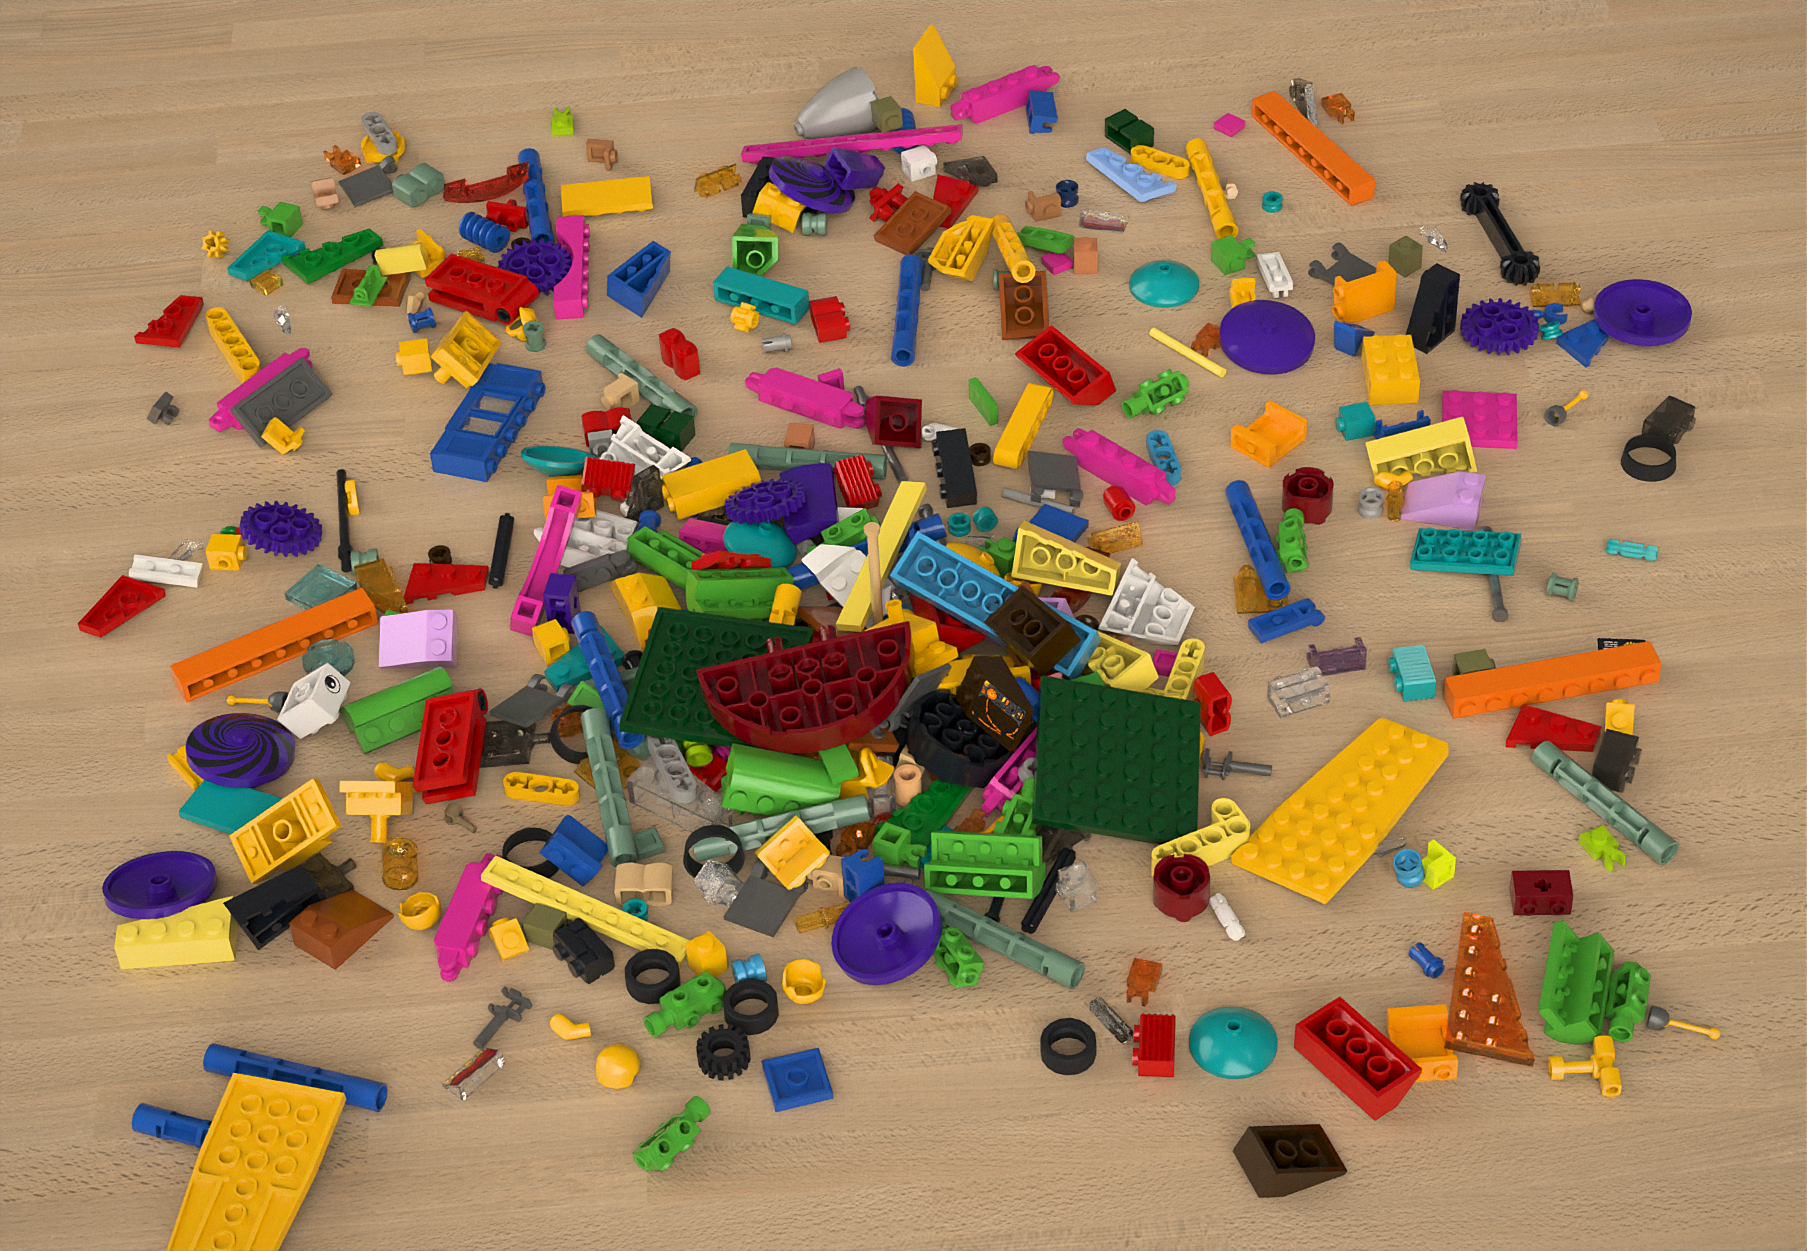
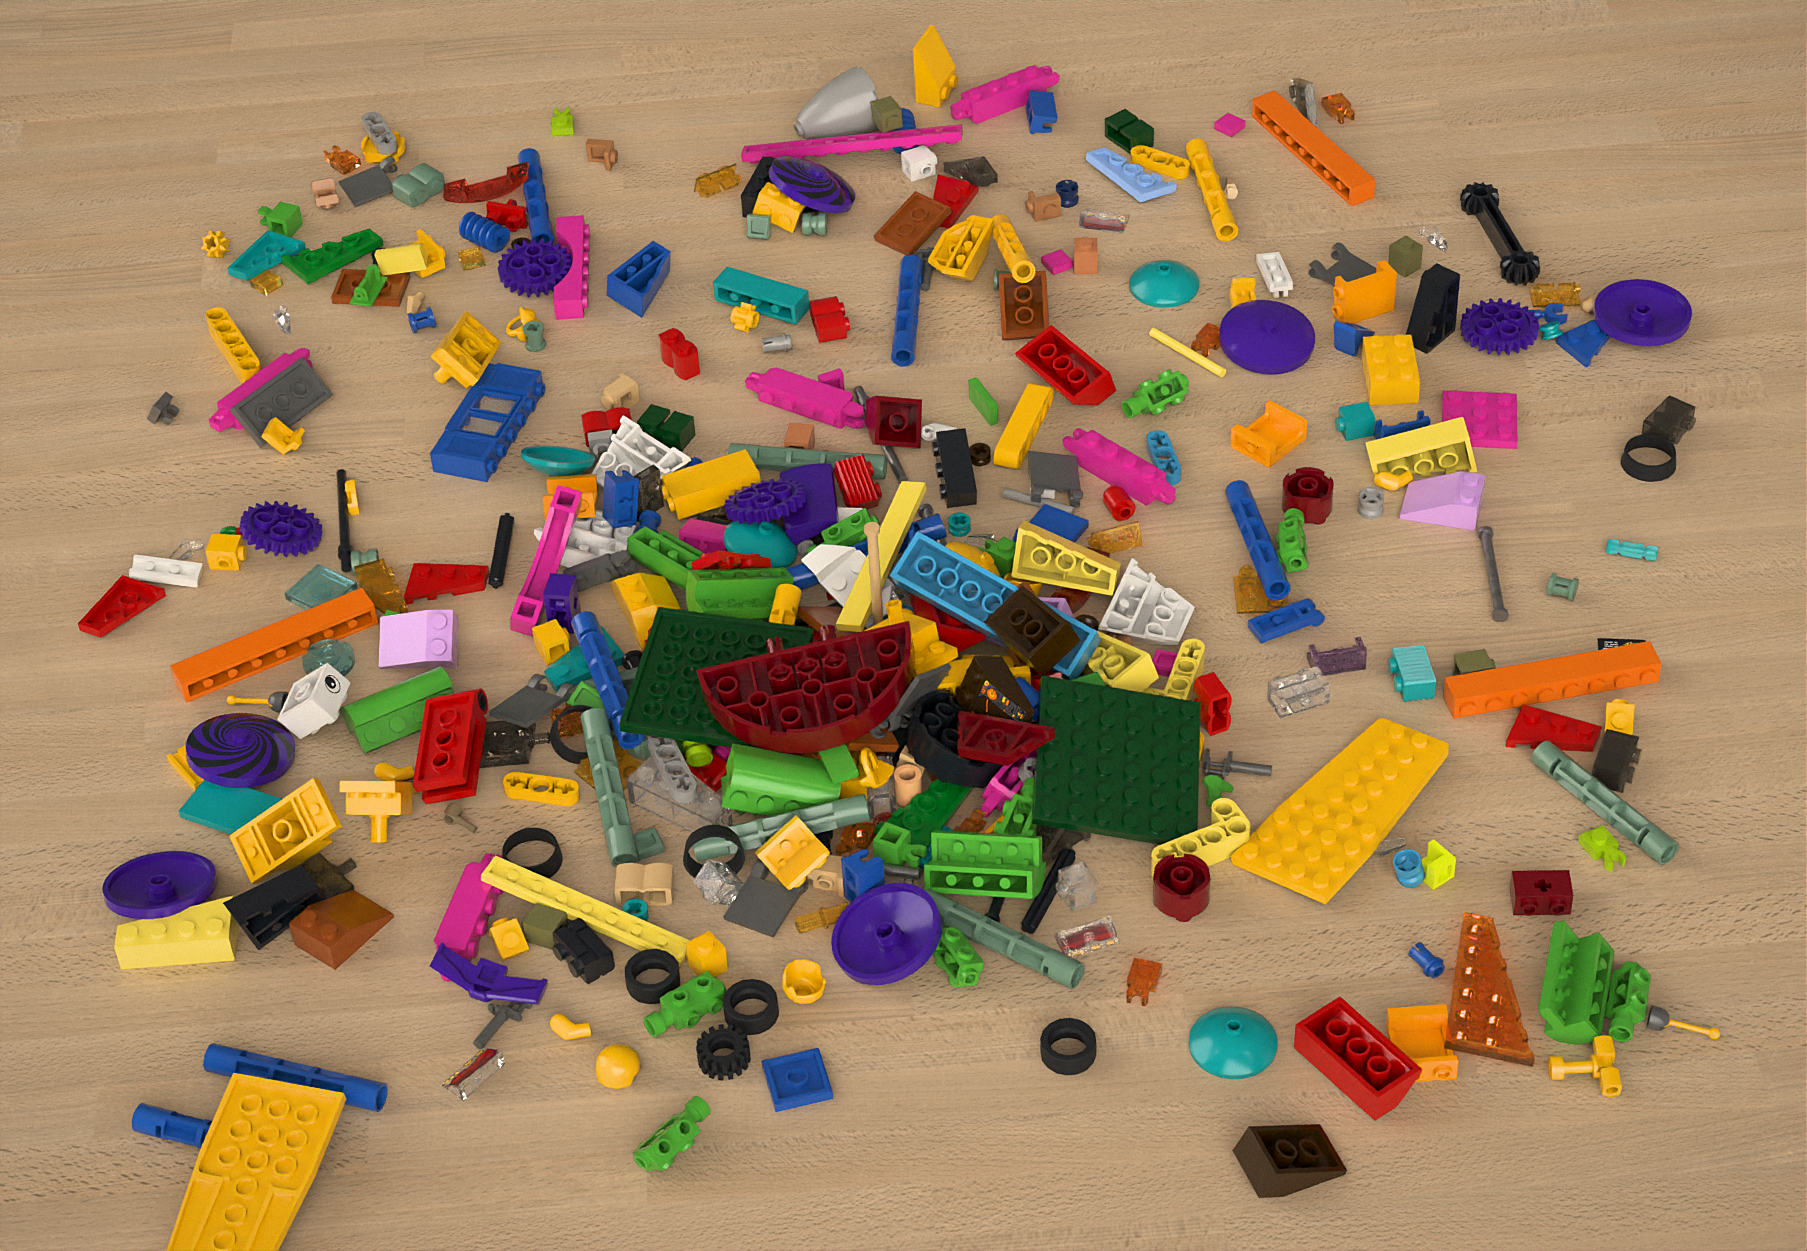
(174, 325): red wing -> none
(399, 863): clear yellow wheel -> none
(414, 356): yellow brick -> none
(420, 911): yellow hair -> none
(440, 551): dark brown bush -> none
(480, 289): red hinge -> none
(487, 979): none -> dark purple plate
(575, 850): blue bracket -> none
(606, 197): yellow tile -> none
(607, 478): red brick -> none
(620, 499): none -> blue hinge
(648, 384): sand green piece -> none
(749, 970): dark azure wheel -> none
(754, 248): bright green slope -> none
(854, 169): dark purple slope -> none
(885, 200): red hips -> none
(985, 519): teal bush -> none
(998, 738): none -> dark red wing
(1046, 239): bright green hinge -> none
(1087, 937): none -> clear slope
(1111, 1020): clear smoke axle -> none
(1156, 1045): red brick -> none
(1214, 788): none -> bright green piece
(1227, 917): white axle -> none
(1230, 254): bright green brick -> none
(1272, 202): teal bush -> none
(1395, 500): clear yellow axle -> none
(1466, 551): teal tile -> none
(1557, 414): dark grey hinge -> none

